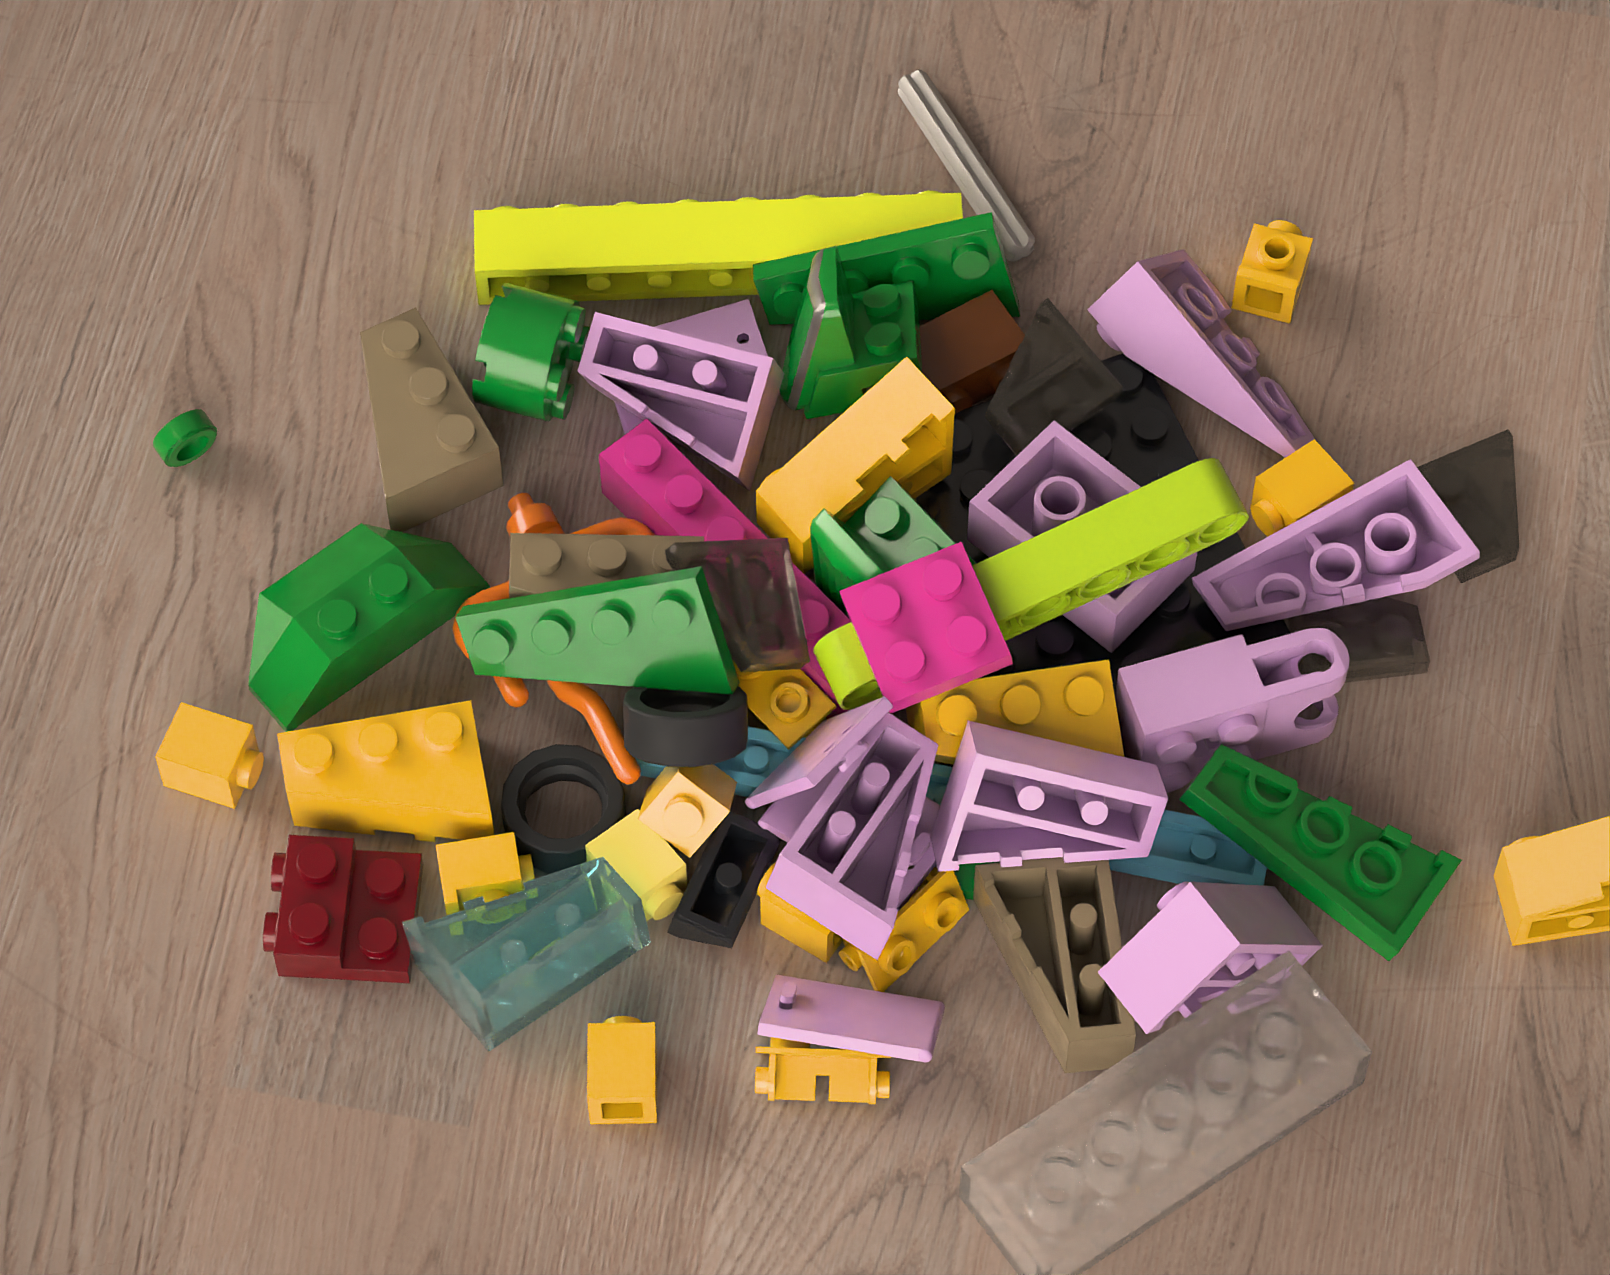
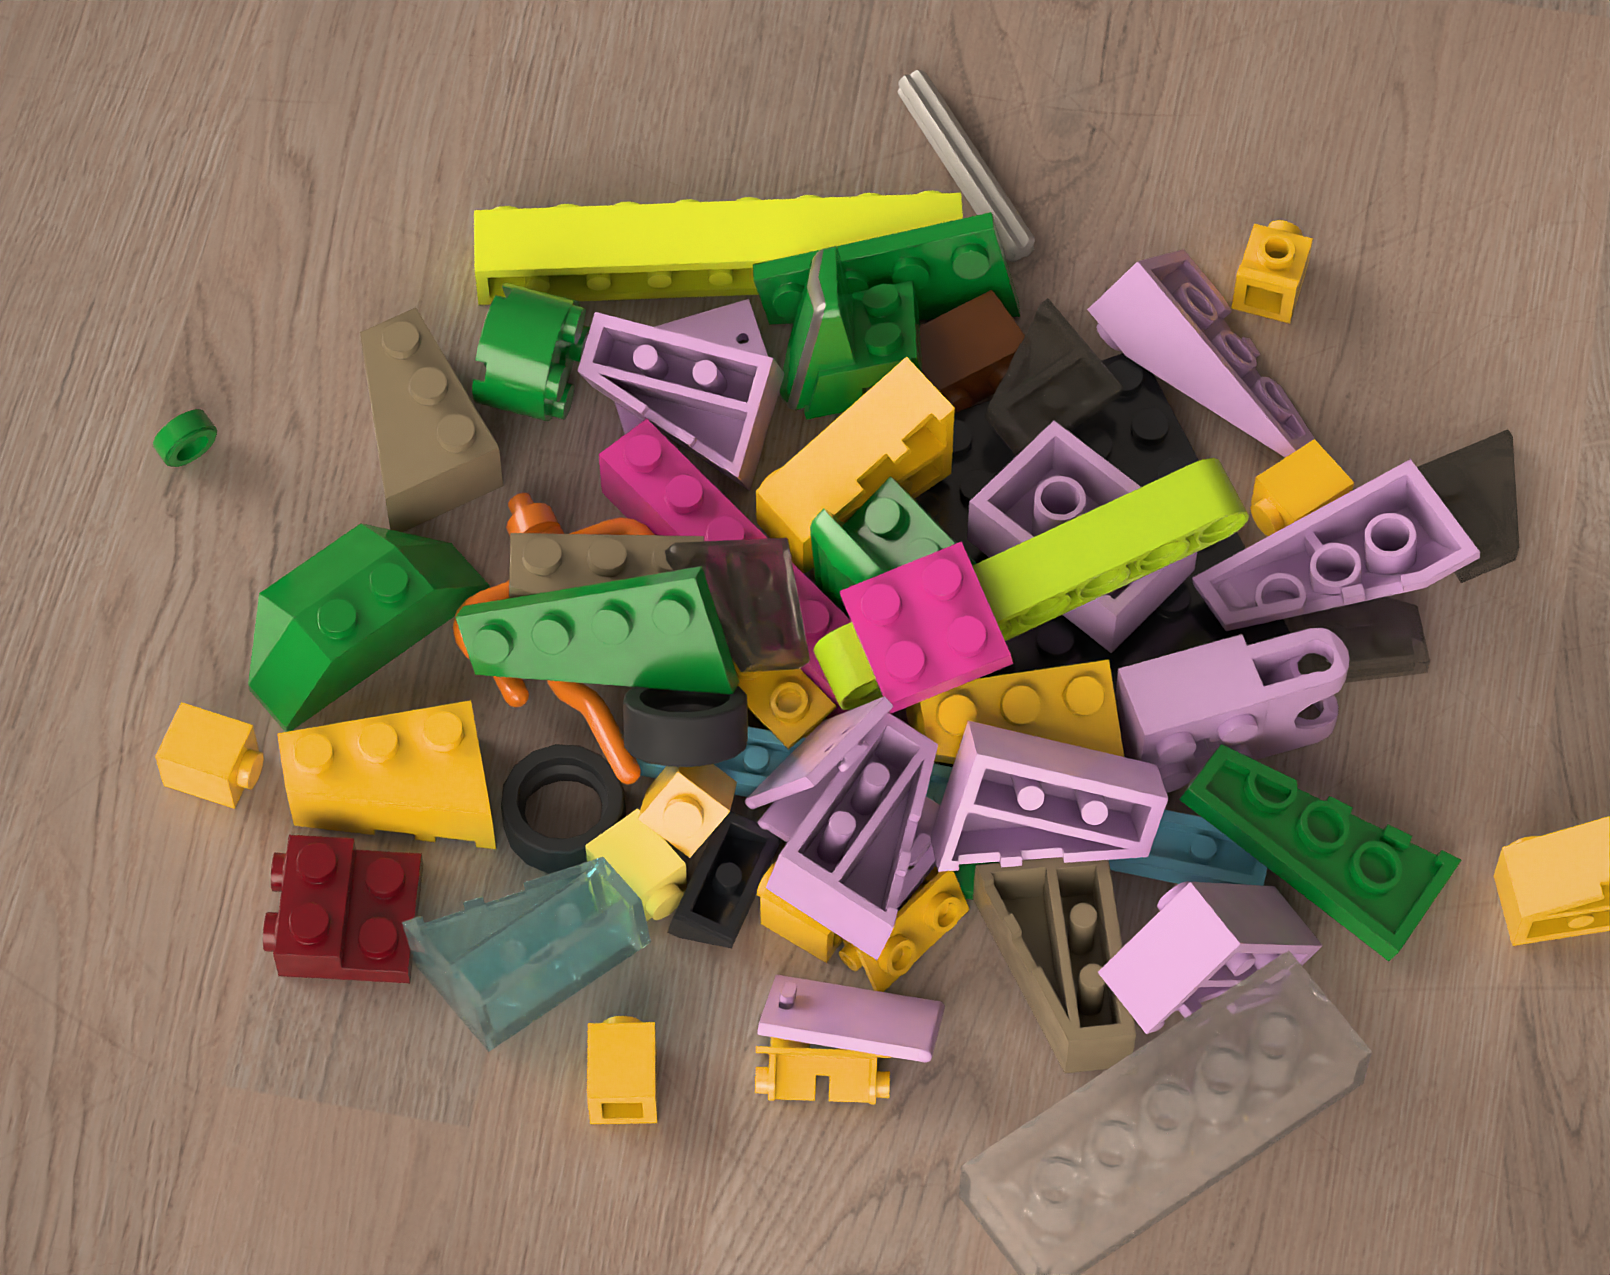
(481, 868): yellow brick -> none

